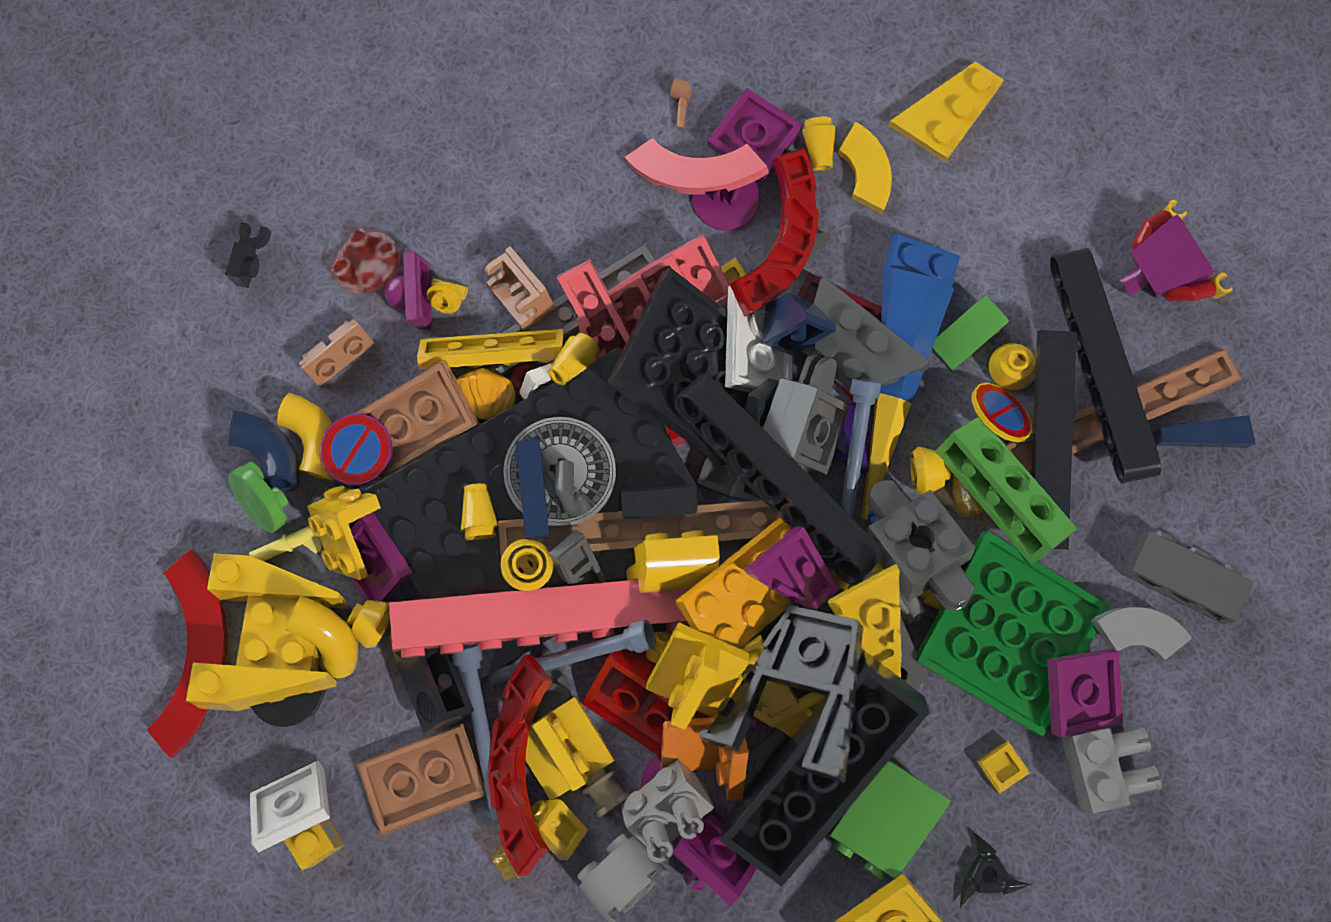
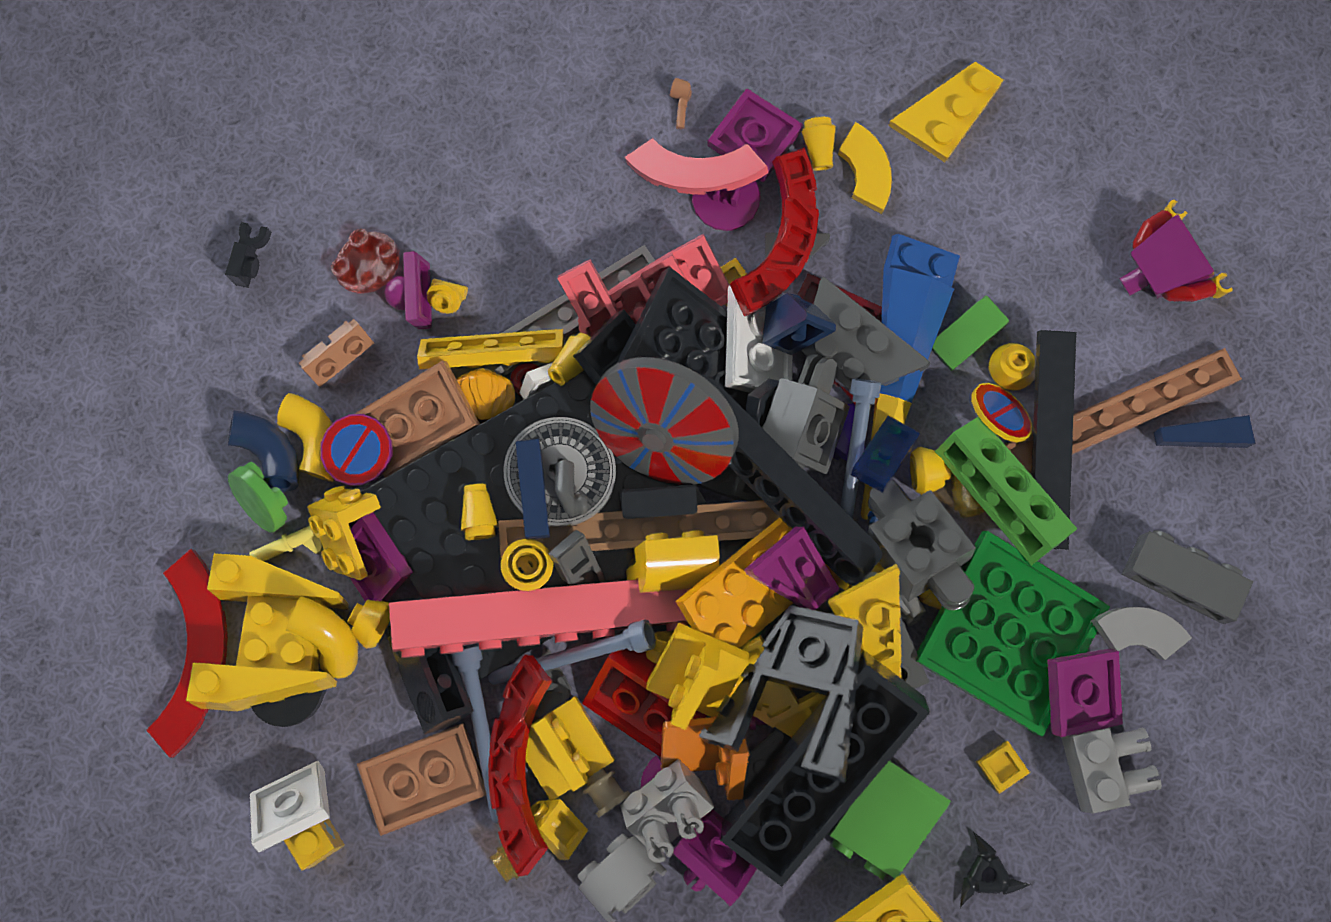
(519, 289): nougat hinge -> none
(605, 346): none -> black plate
(664, 421): none -> dish
(885, 454): none -> clear blue plate
(1105, 366): black beam -> none

